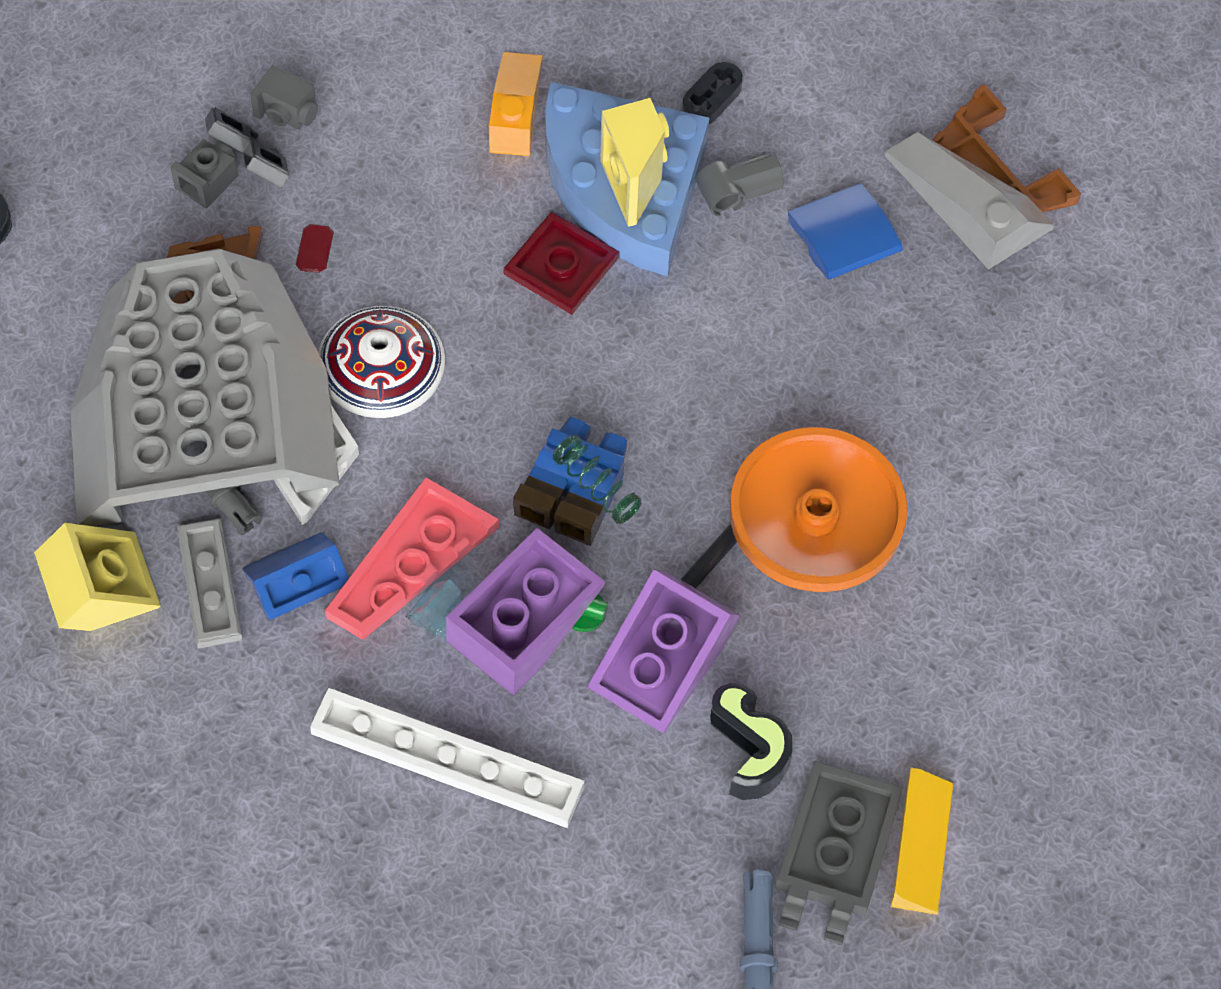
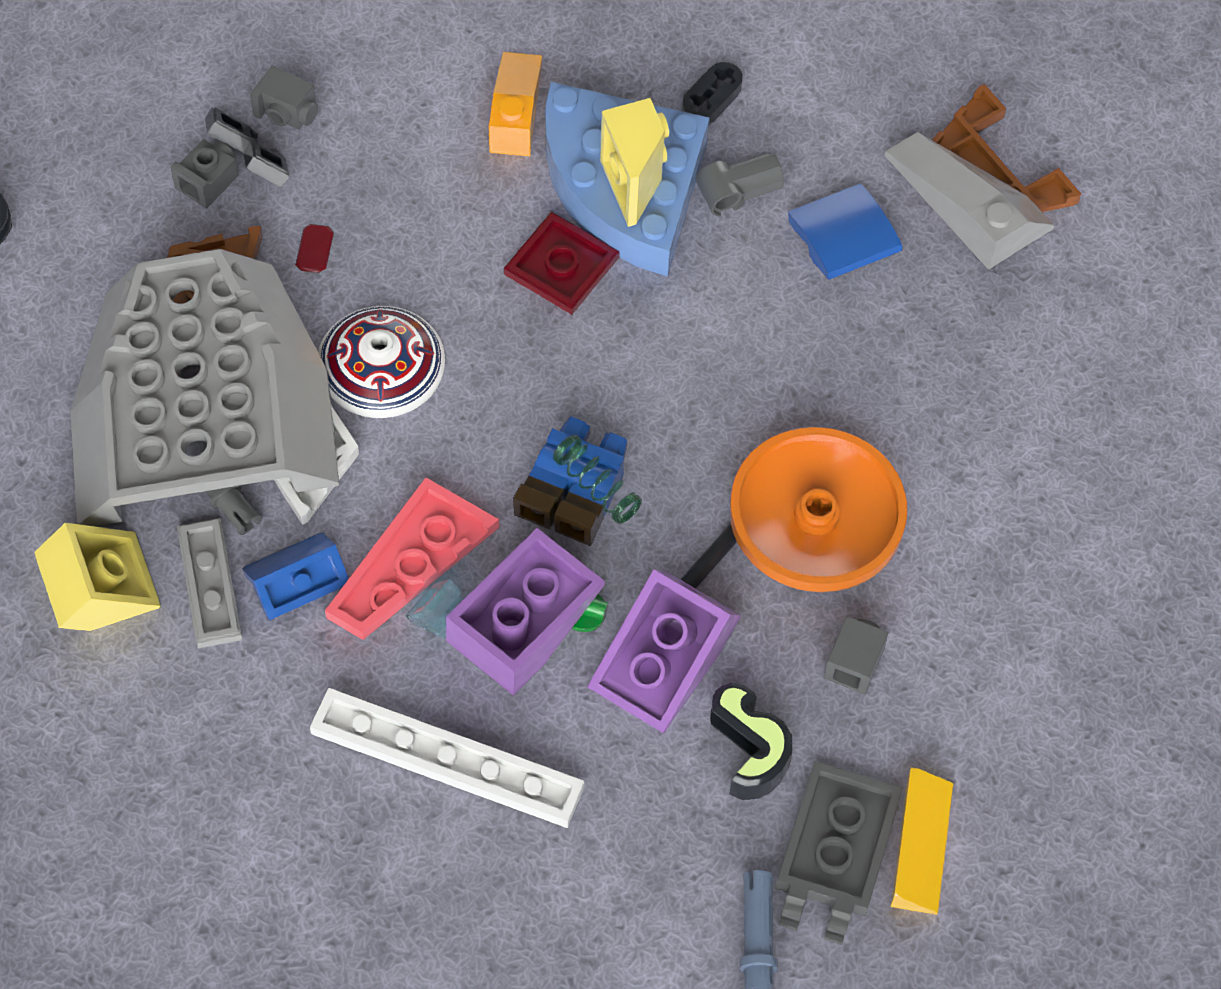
(856, 654): none -> dark grey brick

